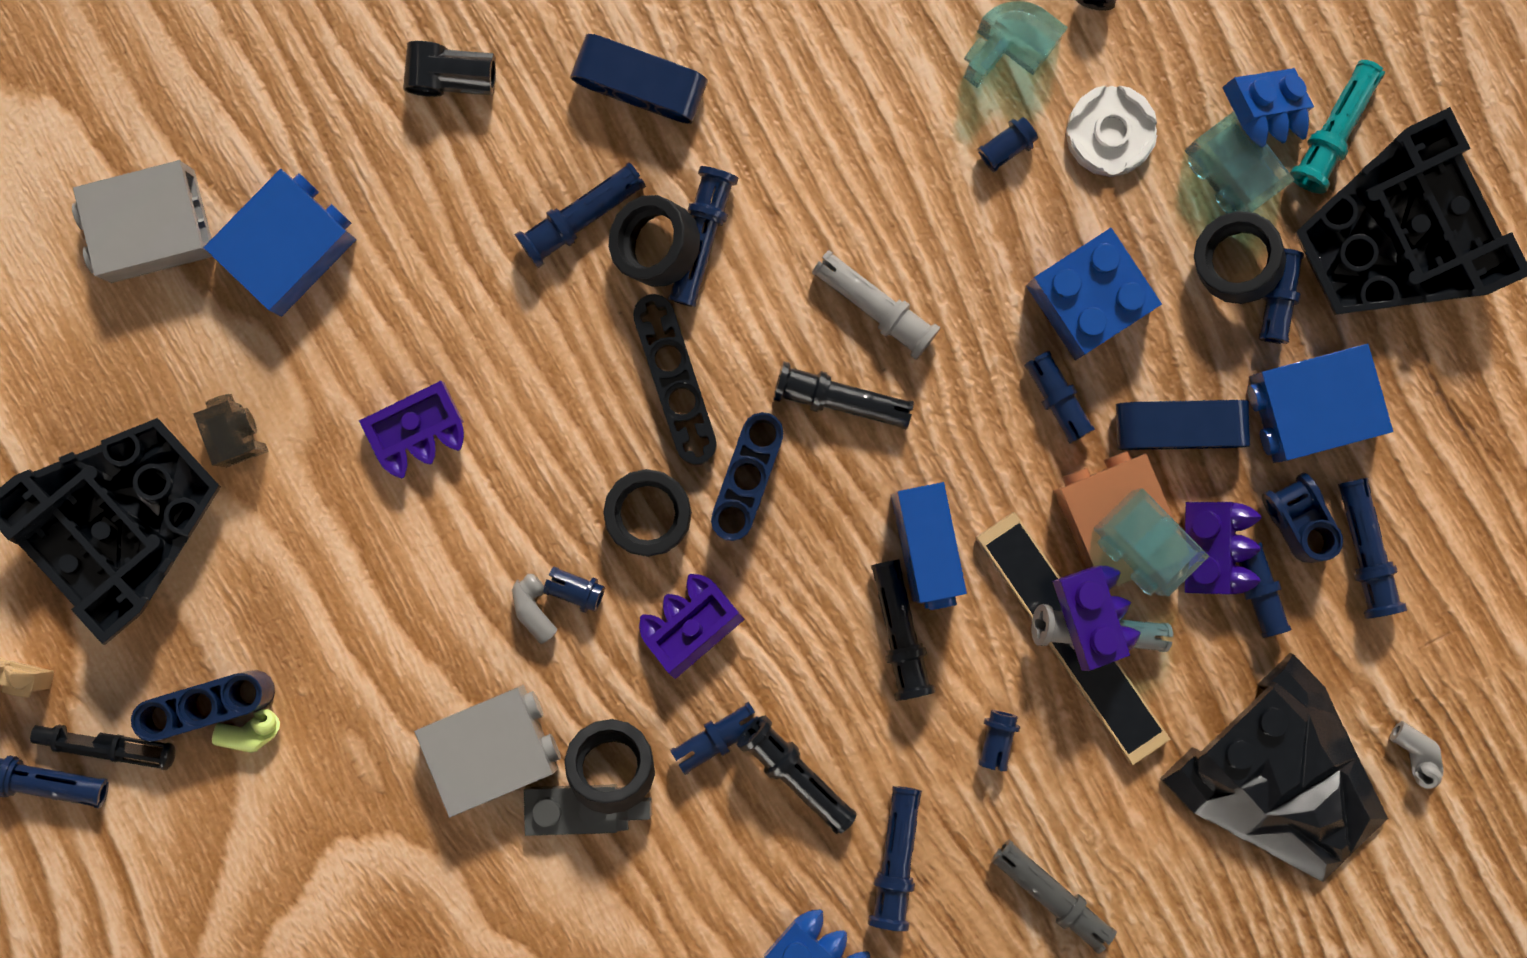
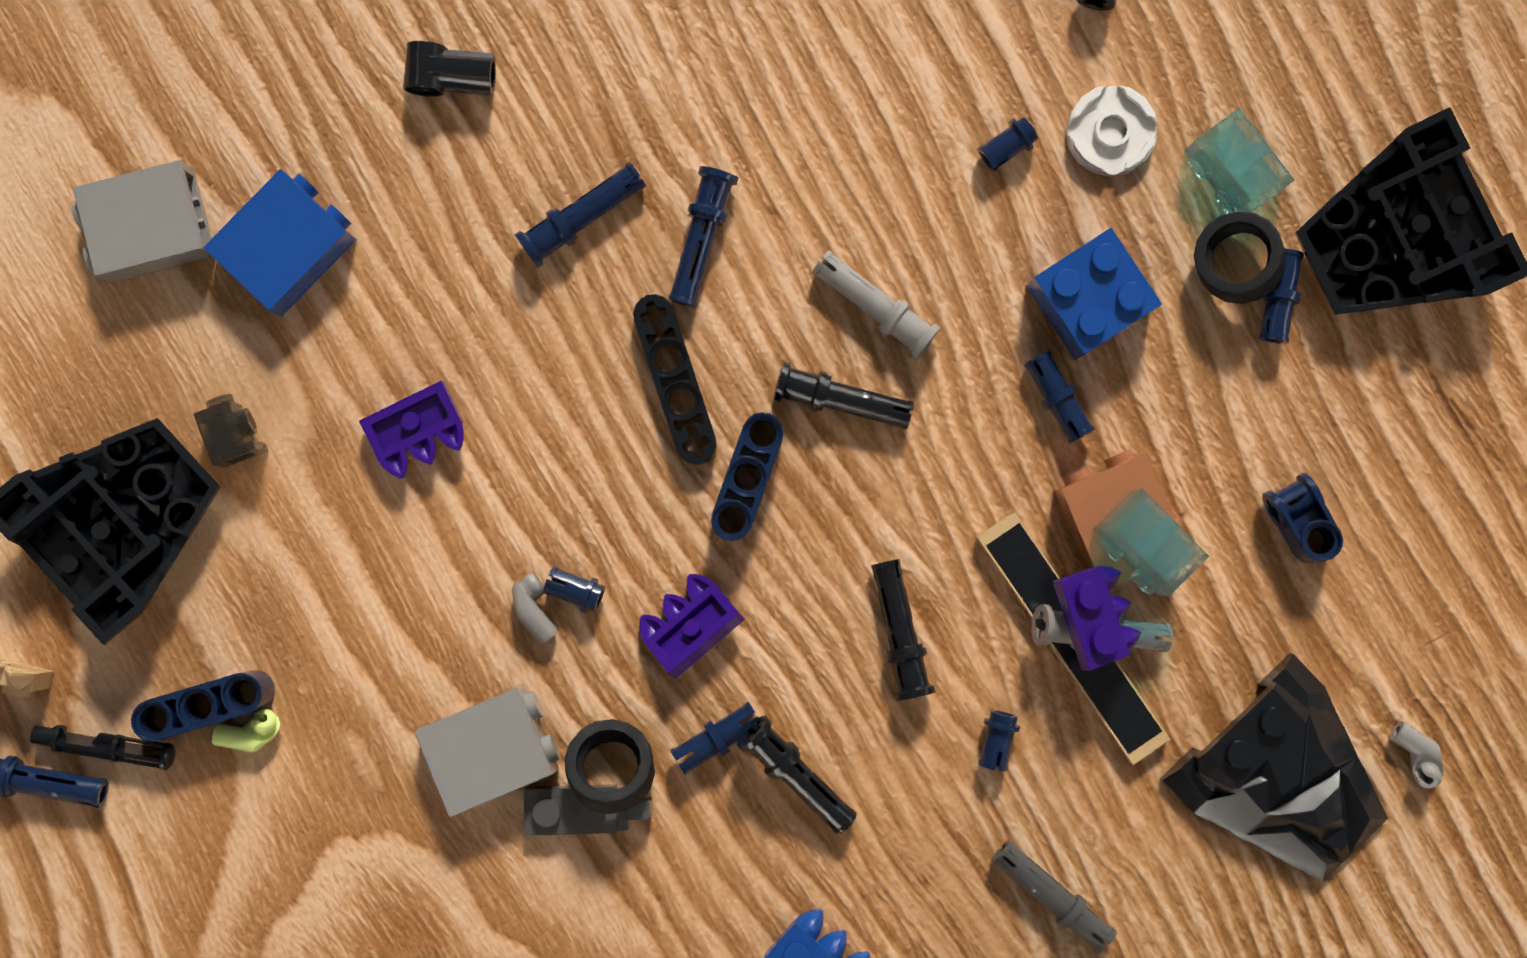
(613, 508): black tyre -> none
(627, 228): black tyre -> none
(639, 78): dark blue beam -> none
(894, 880): dark blue pin -> none
(929, 545): blue brick -> none
(1014, 29): clear light blue brick -> none
(1182, 425): dark blue beam -> none
(1214, 530): dark purple plate -> none
(1266, 597): dark blue pin -> none
(1271, 104): blue plate -> none
(1319, 404): blue brick -> none
(1329, 143): teal pin -> none
(1374, 569): dark blue pin -> none

